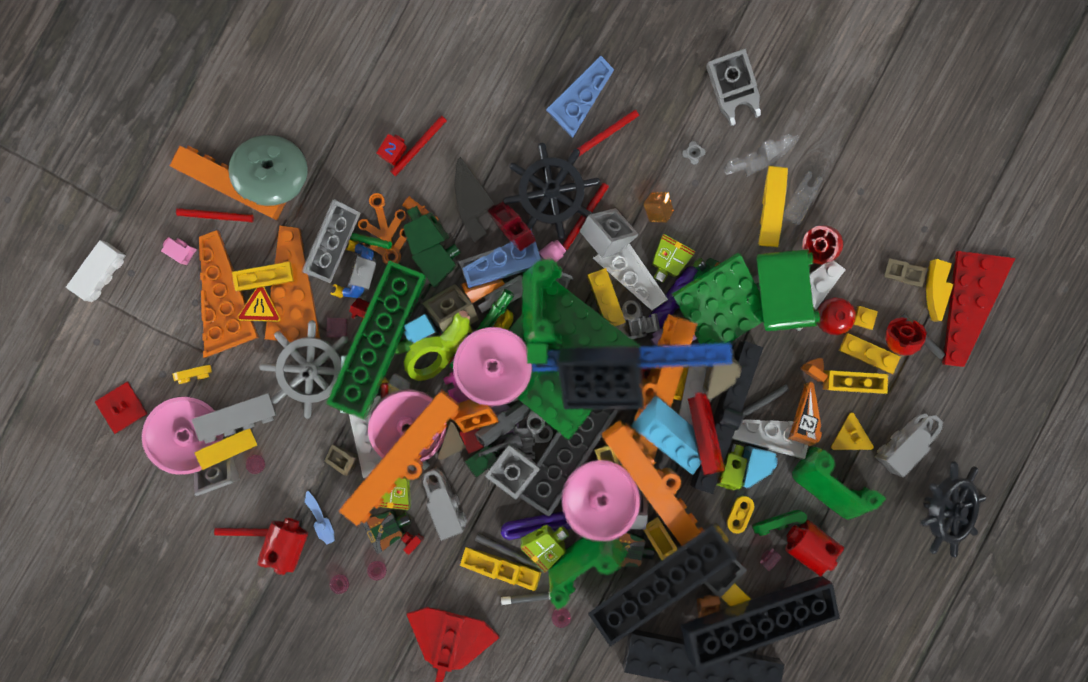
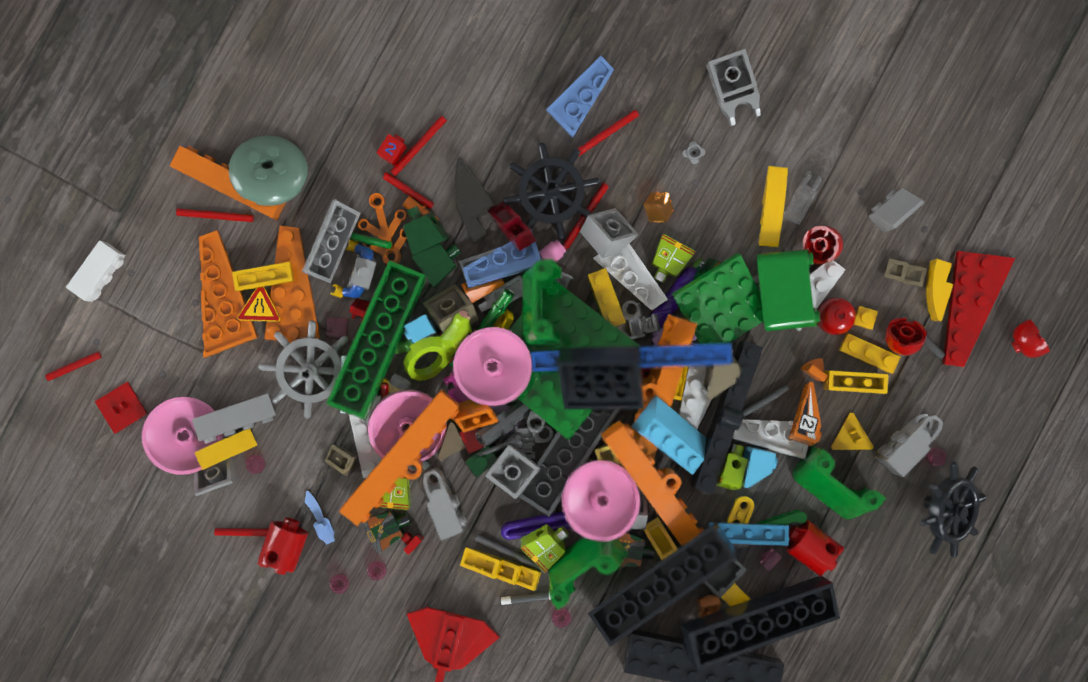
(73, 366): none -> red bar
(178, 251): bright pink brick -> none
(199, 372): yellow plate -> none
(407, 190): none -> red bar
(537, 353): green tile -> none
(705, 434): red fence -> none
(755, 533): none -> dark azure fence
(768, 155): clear slope -> none
(895, 209): none -> light grey slope
(936, 456): none -> clear pink plate
(1028, 340): none -> red cylinder

